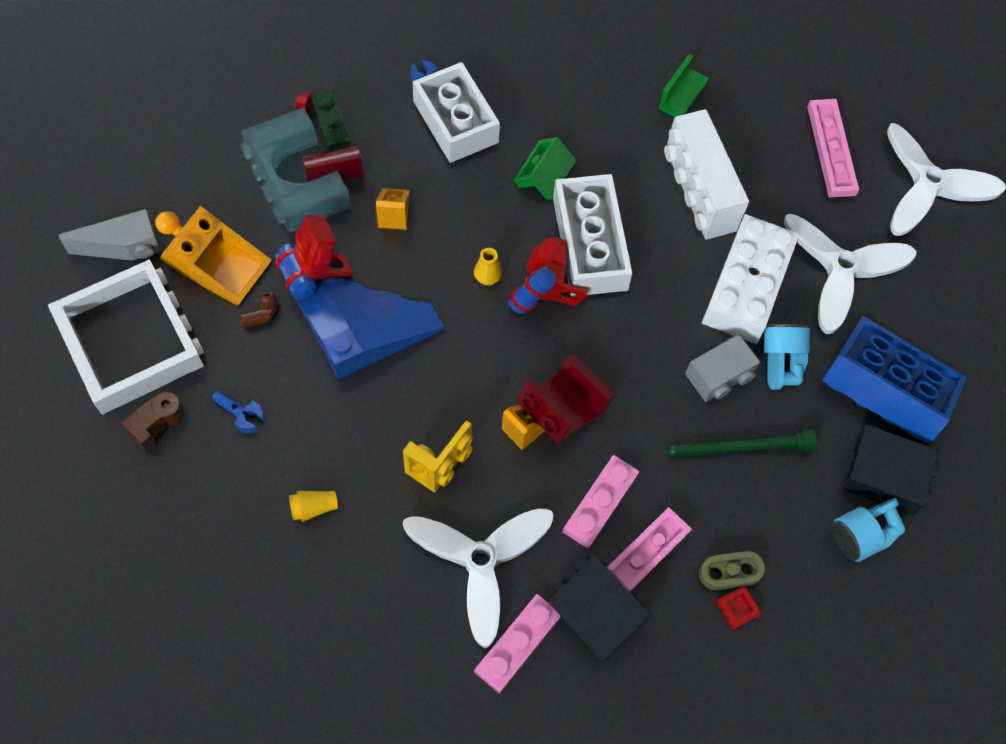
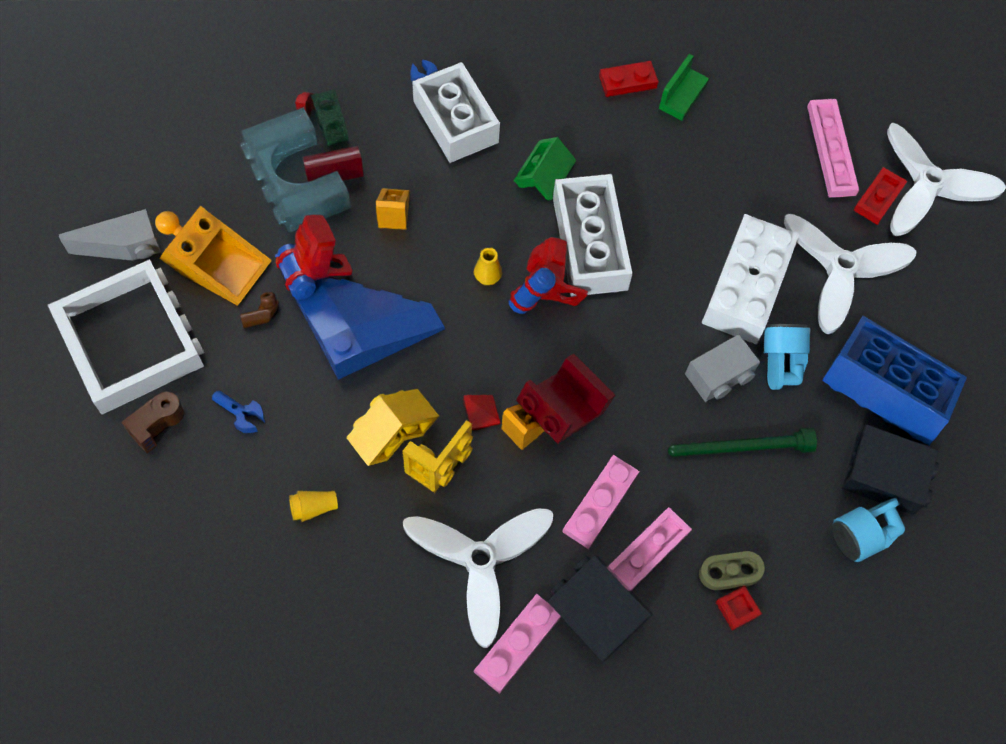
(390, 423): none -> yellow brick
(481, 411): none -> red slope
(628, 78): none -> red plate
(705, 174): white brick -> none
(880, 195): none -> red plate

